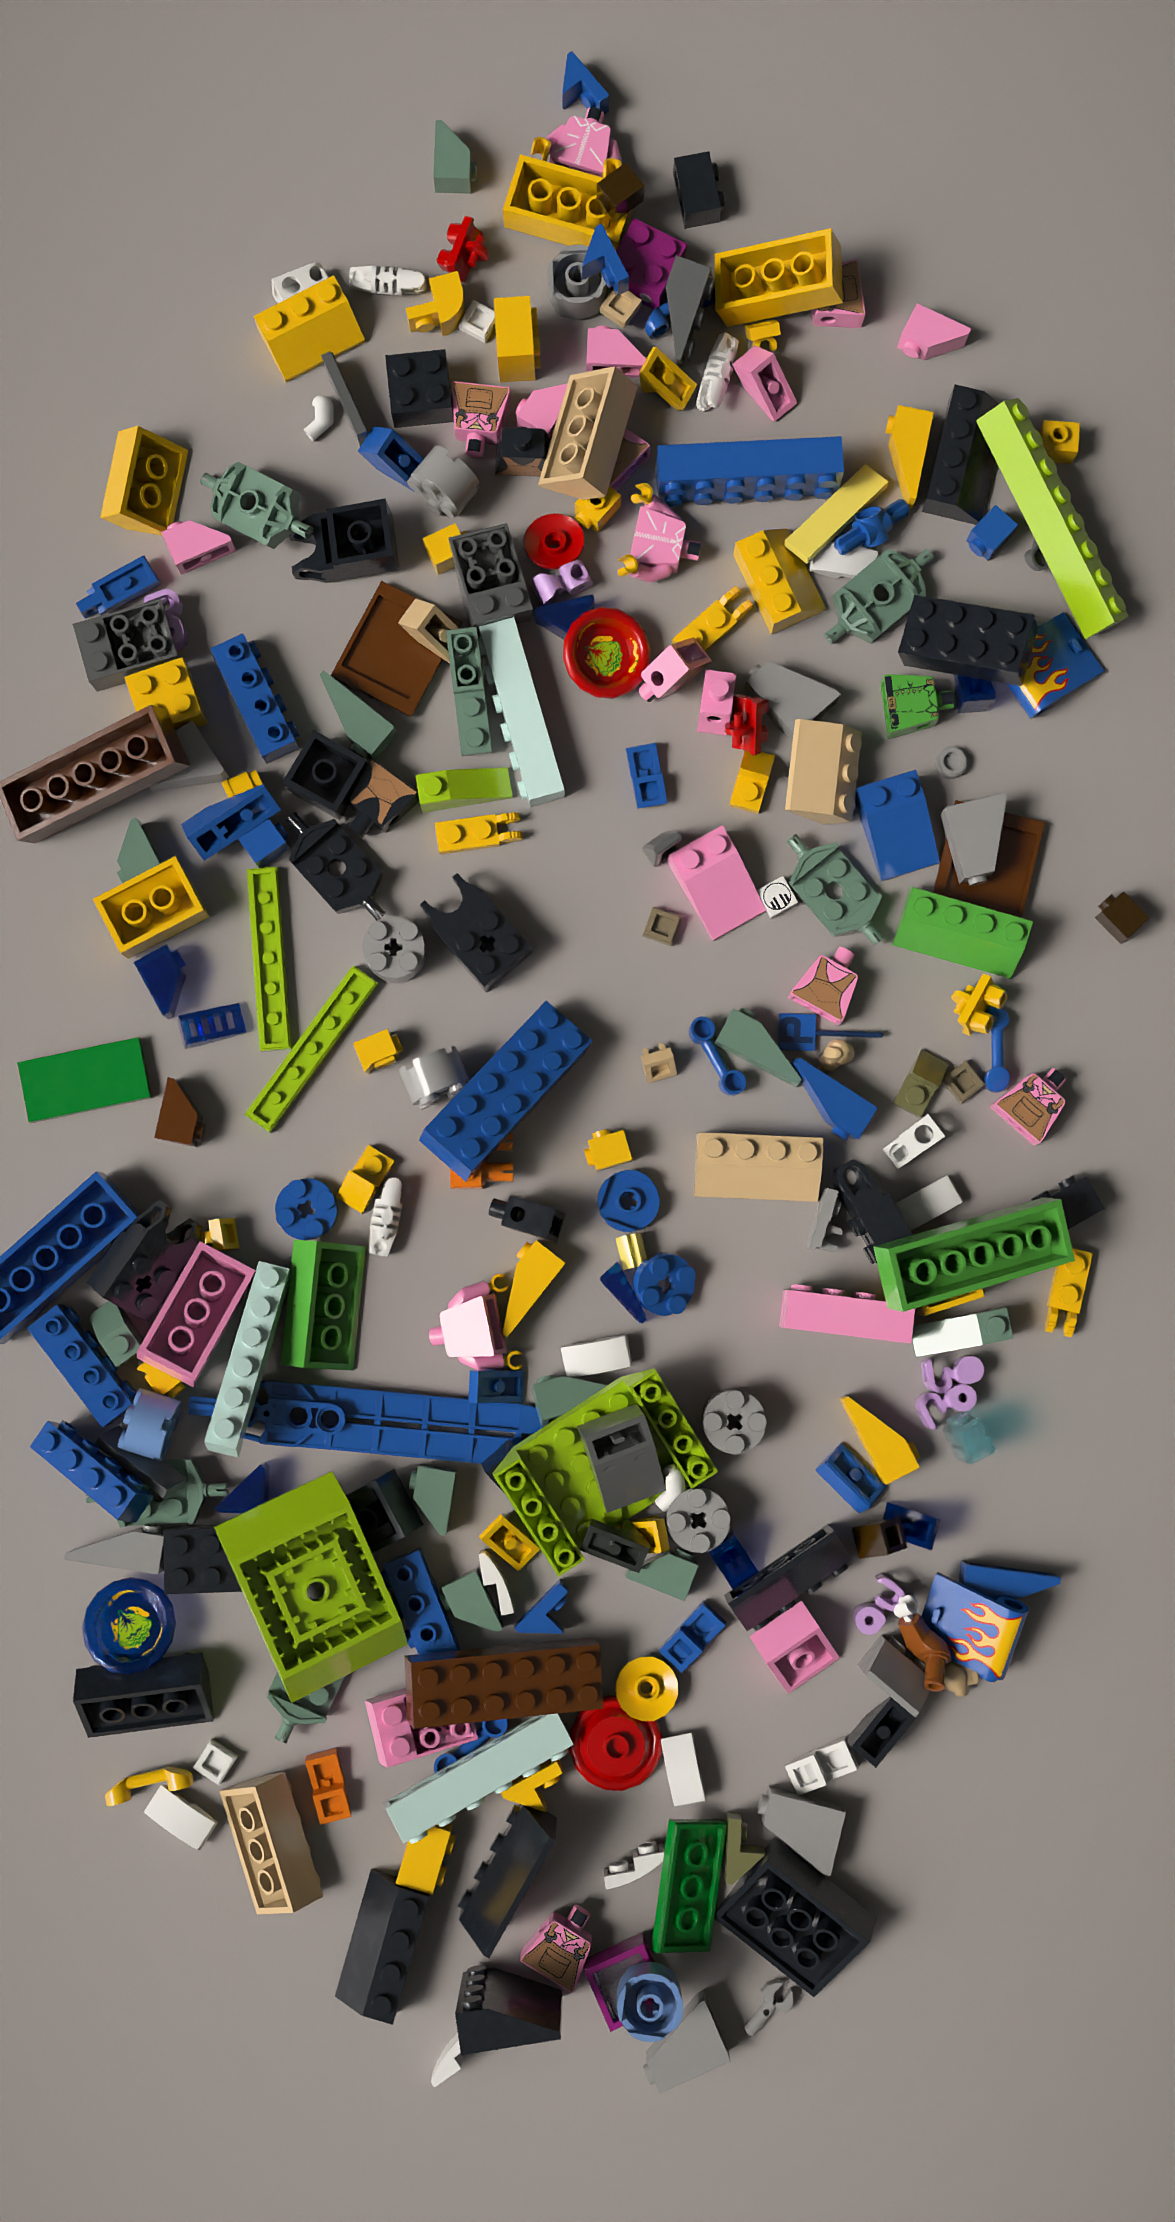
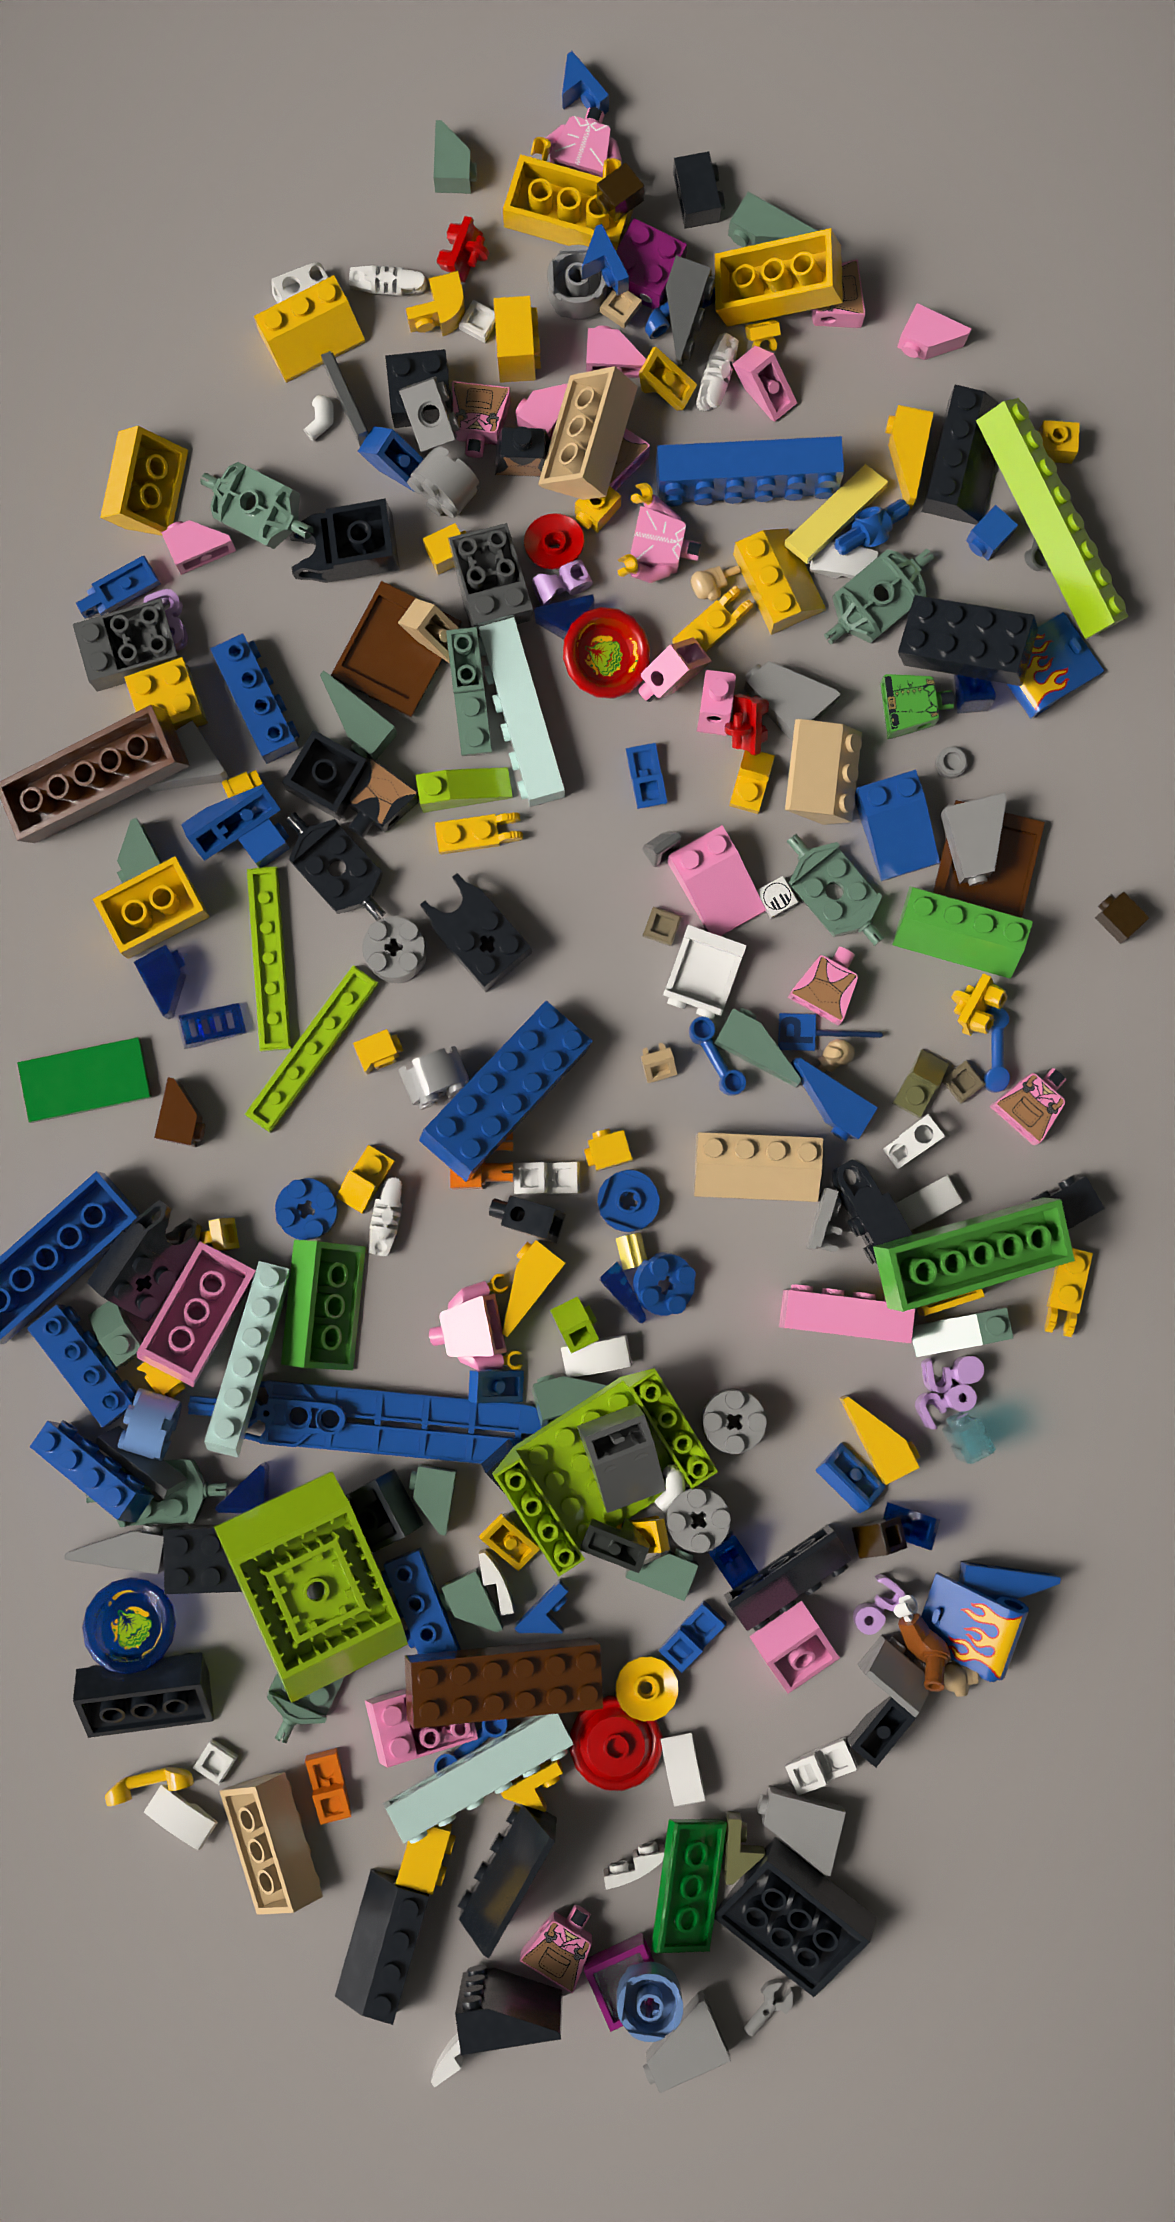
(429, 433): none -> light grey brick
(547, 1178): none -> white slope
(575, 1324): none -> lime brick
(704, 972): none -> white panel
(710, 581): none -> tan piece
(762, 222): none -> sand green slope

